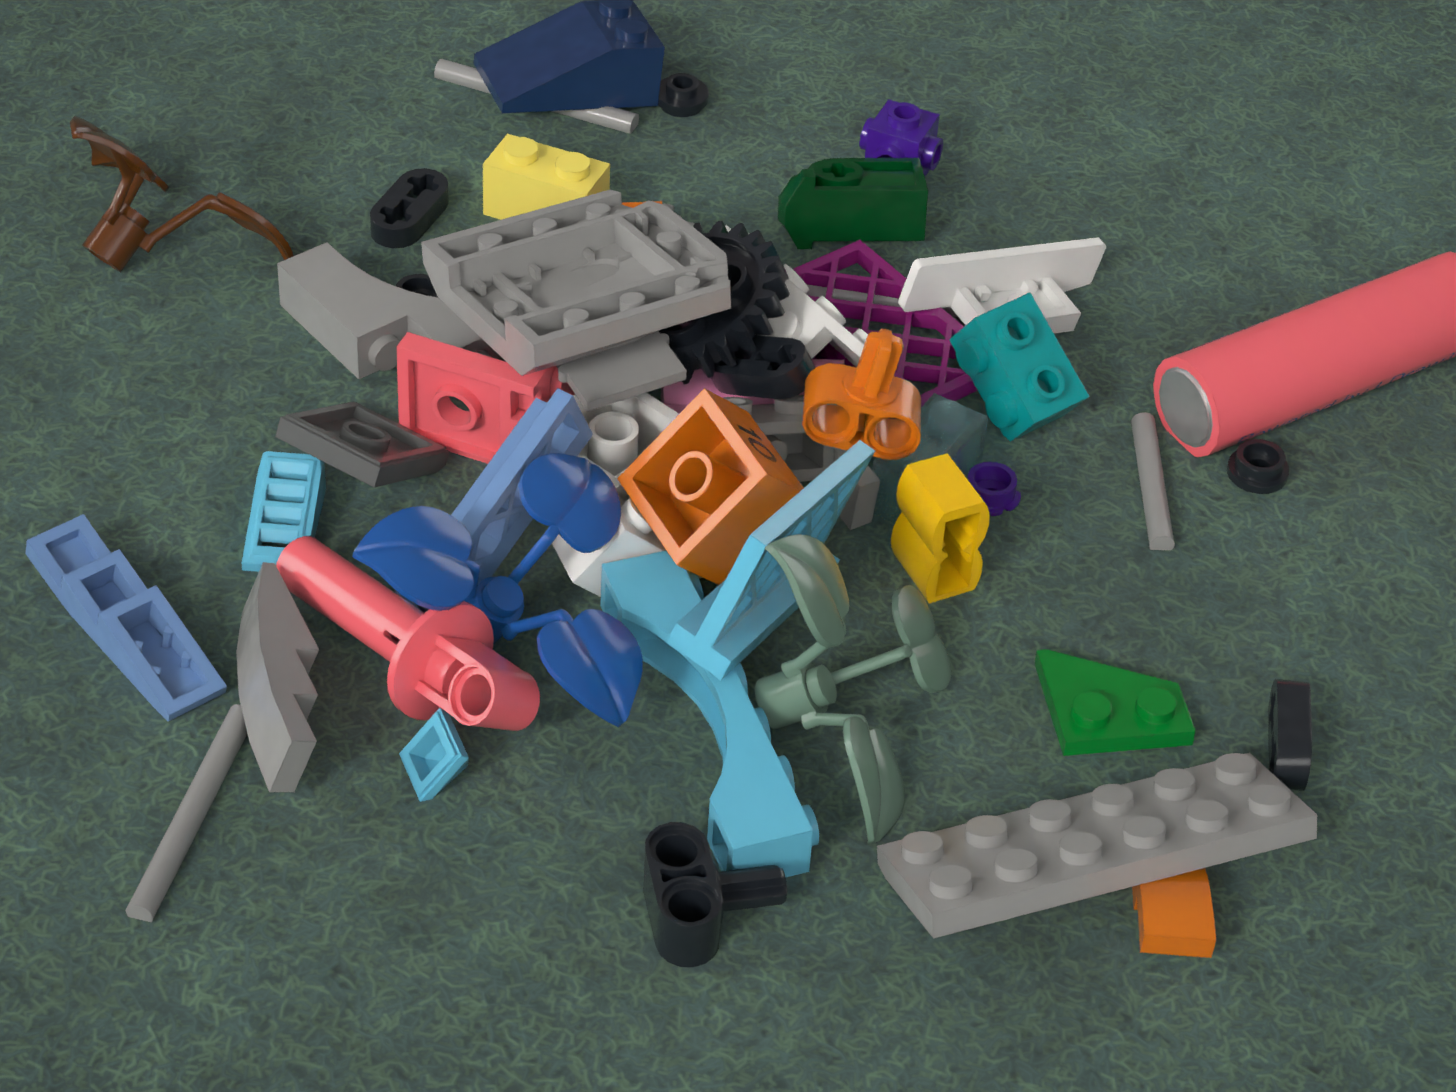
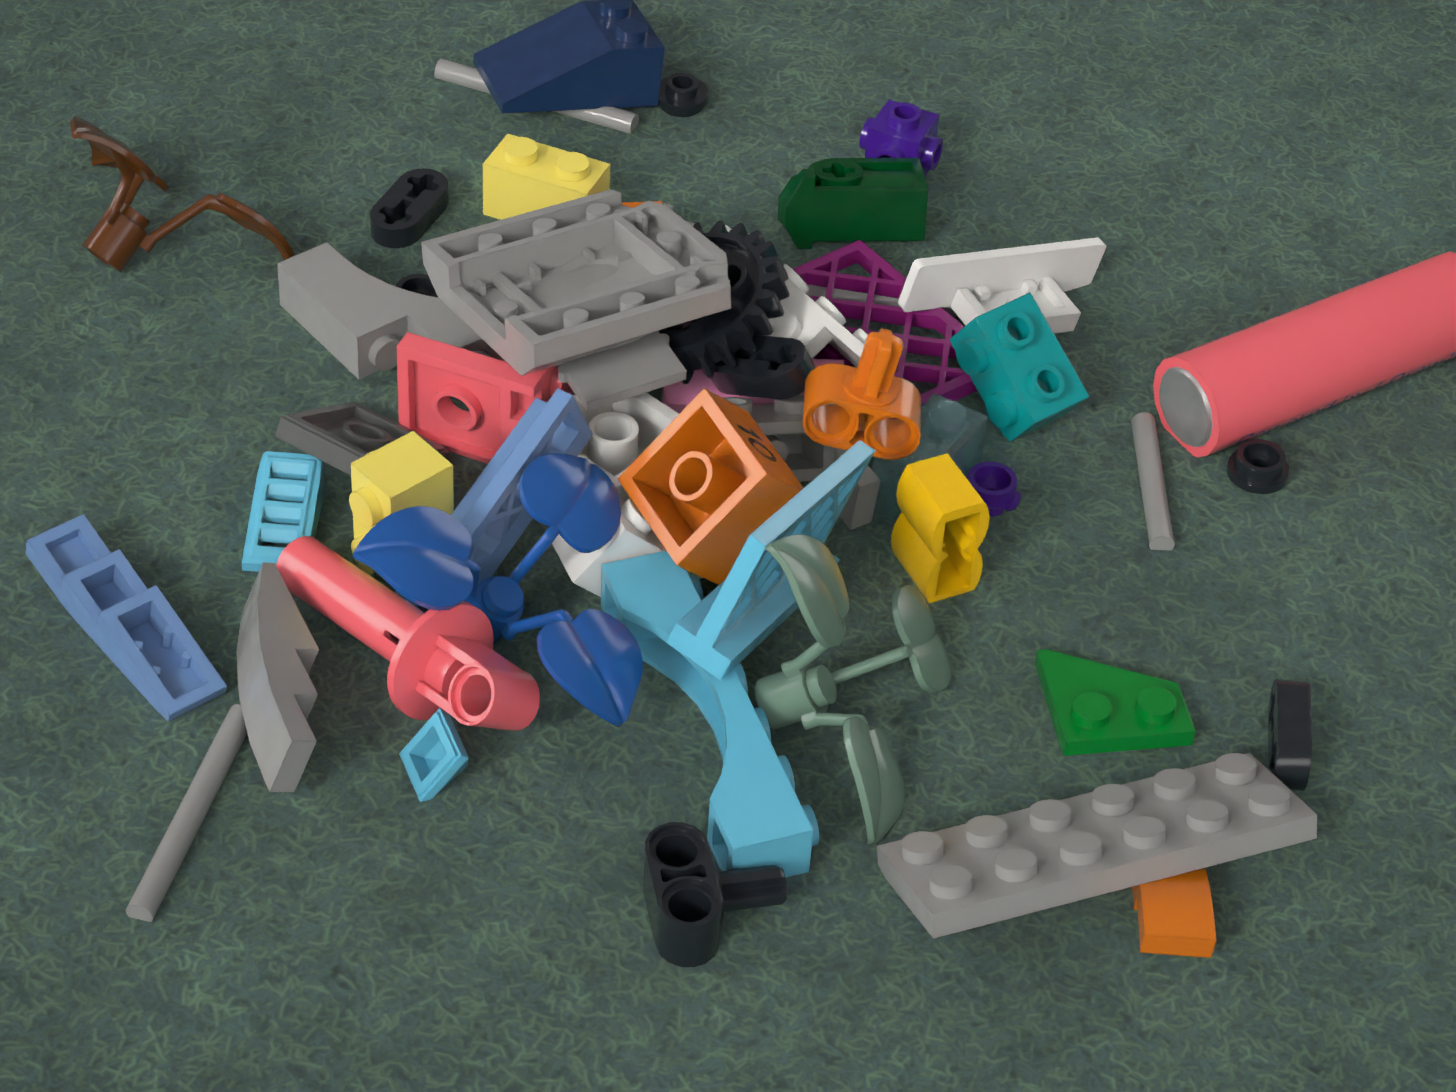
(398, 478): none -> light yellow brick

